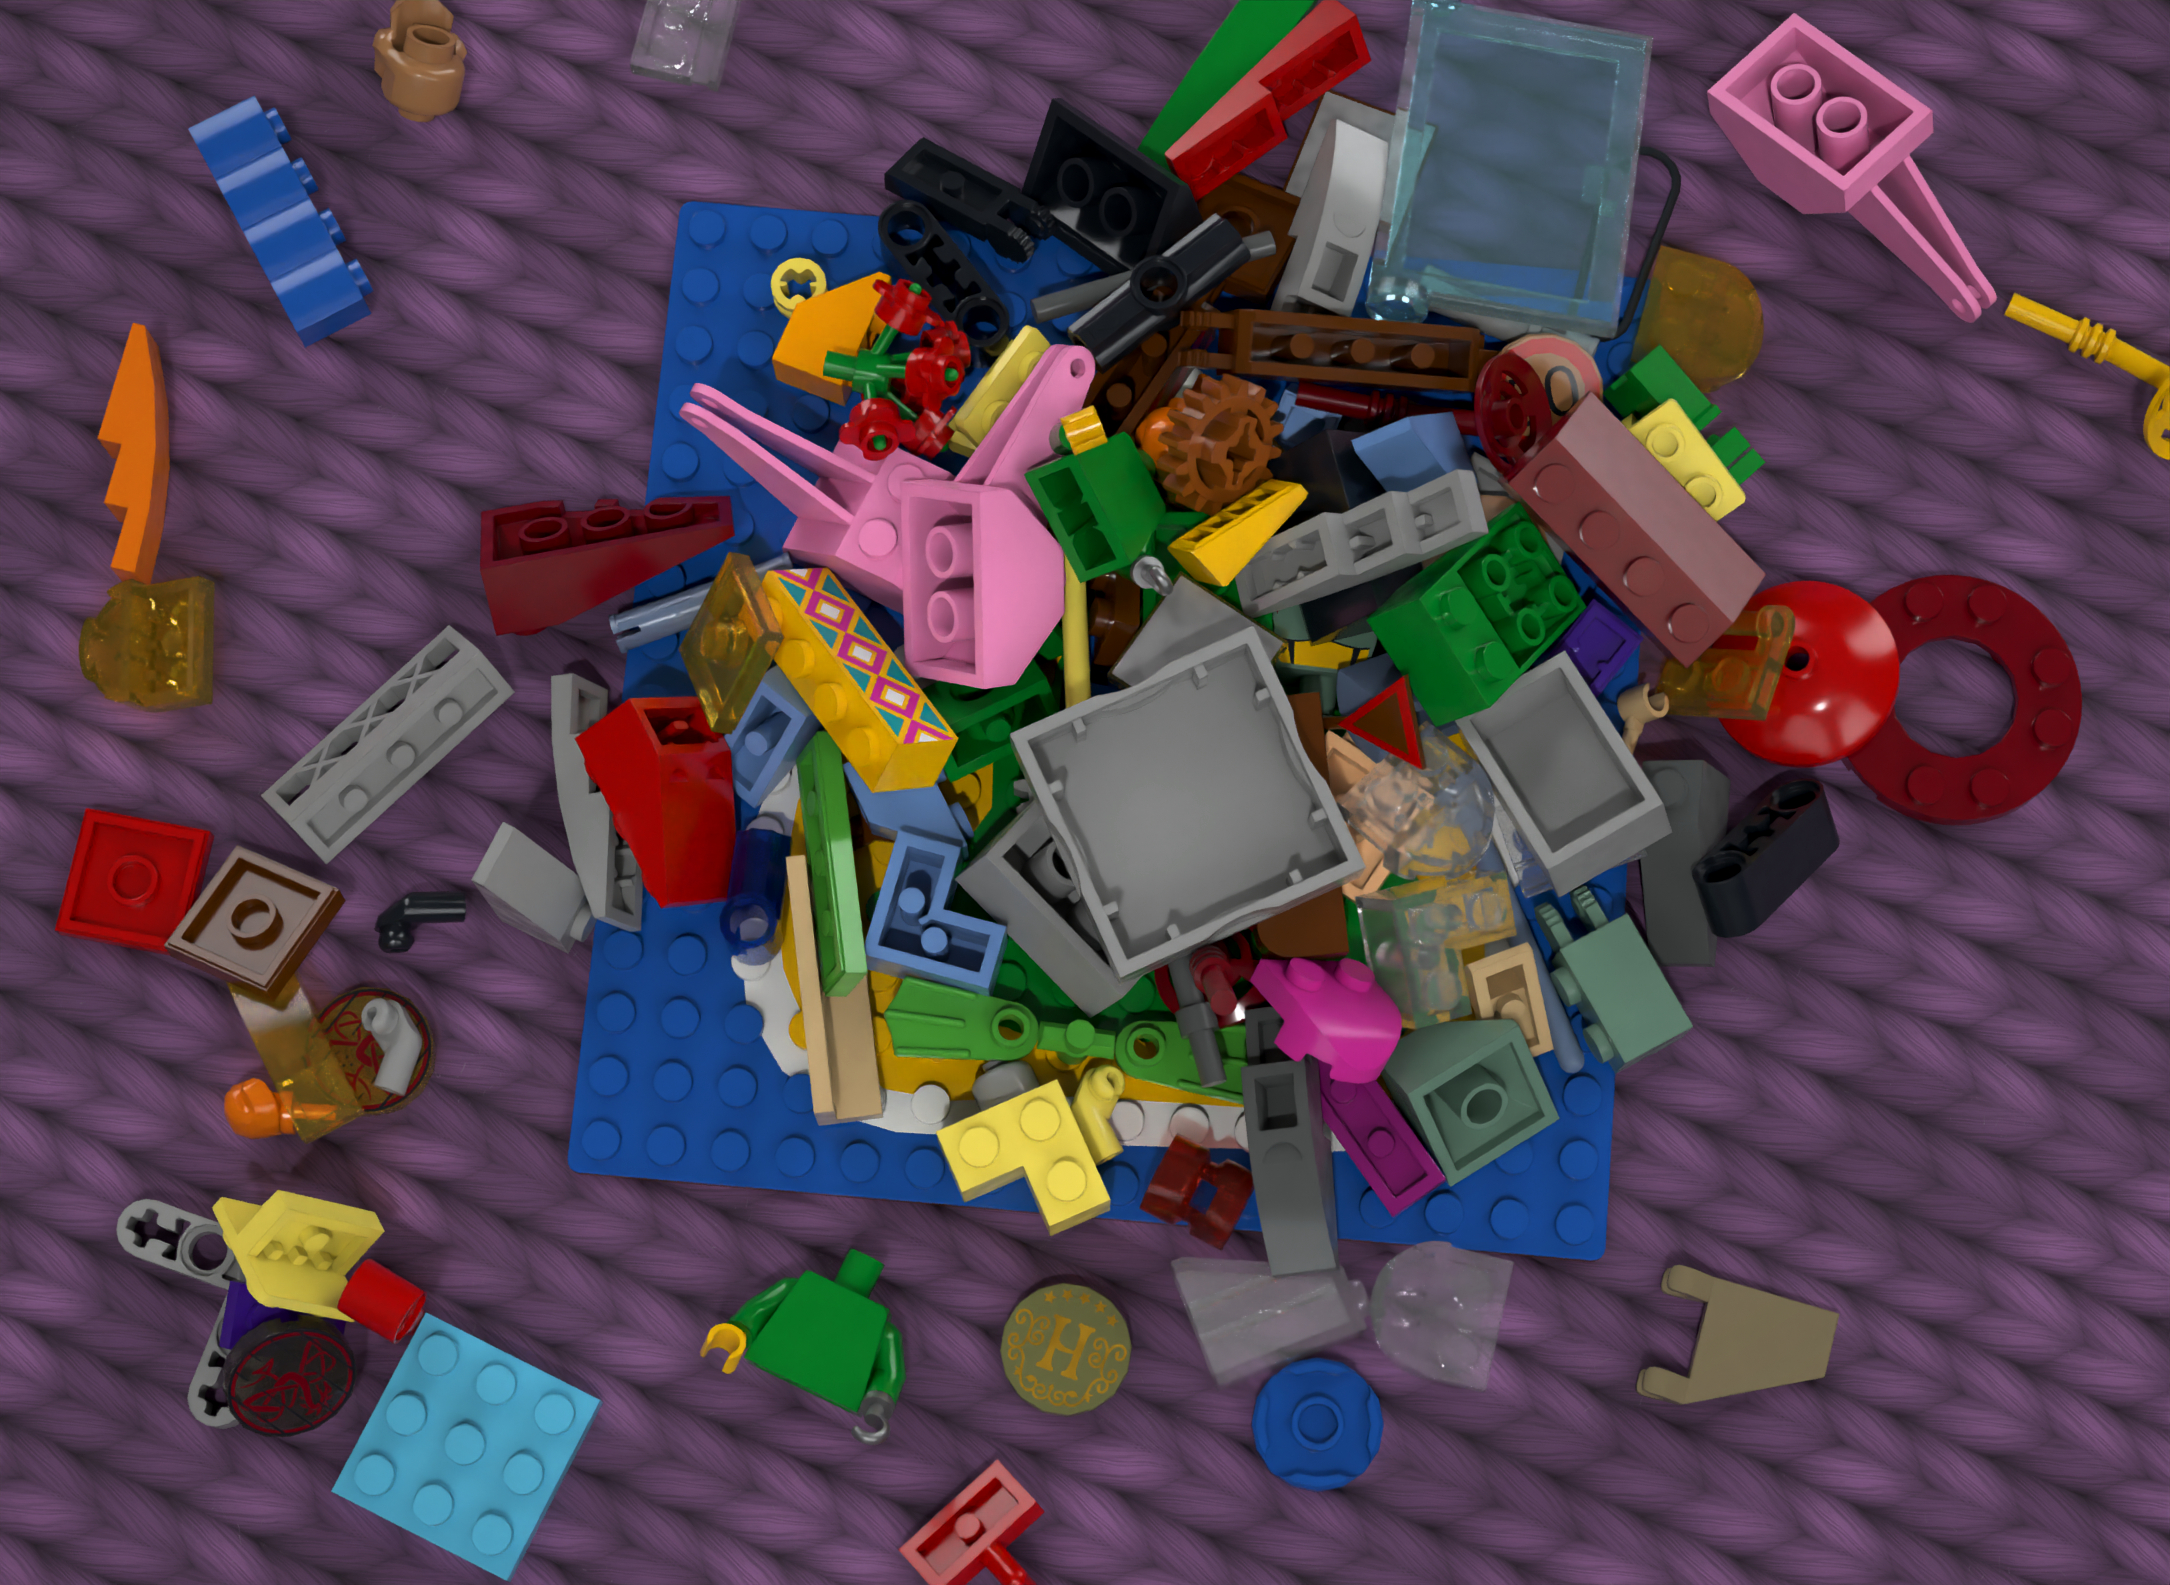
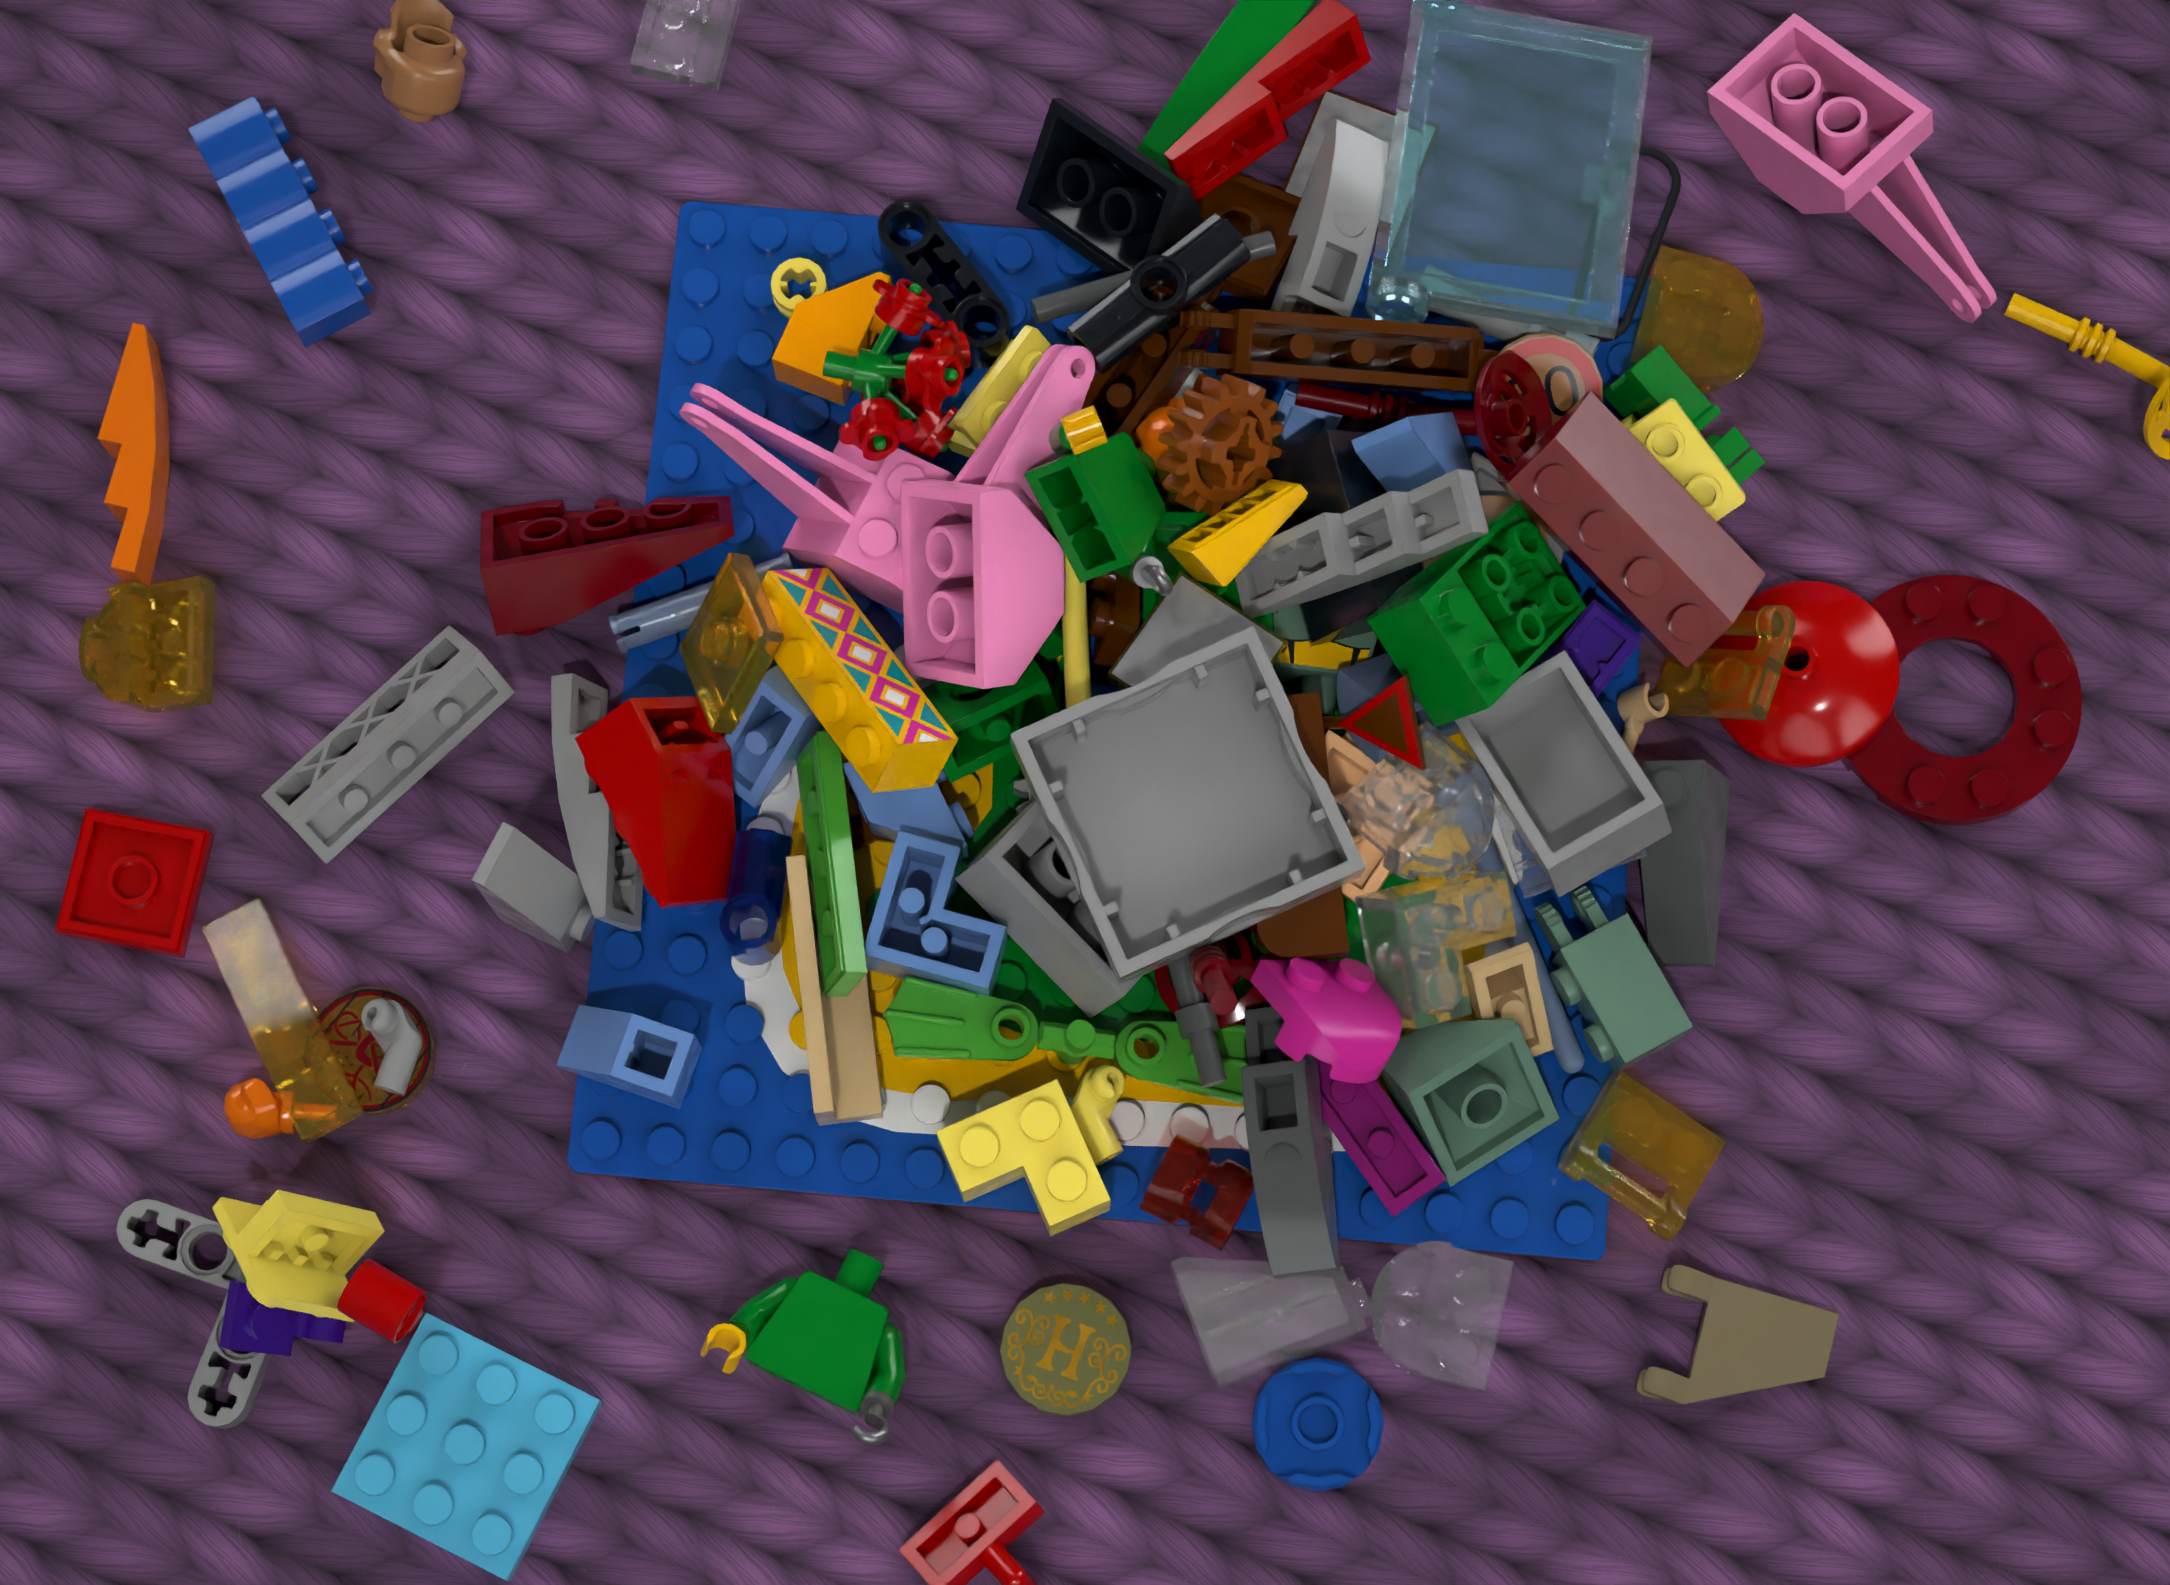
(255, 923): tile -> none
(289, 1376): clear smoke tile -> none
(412, 911): black arm -> none
(631, 1053): none -> medium blue slope
(971, 199): black hinge -> none
(1003, 1082): light grey piece -> none
(1651, 1137): none -> clear yellow plate
(1766, 858): black beam -> none

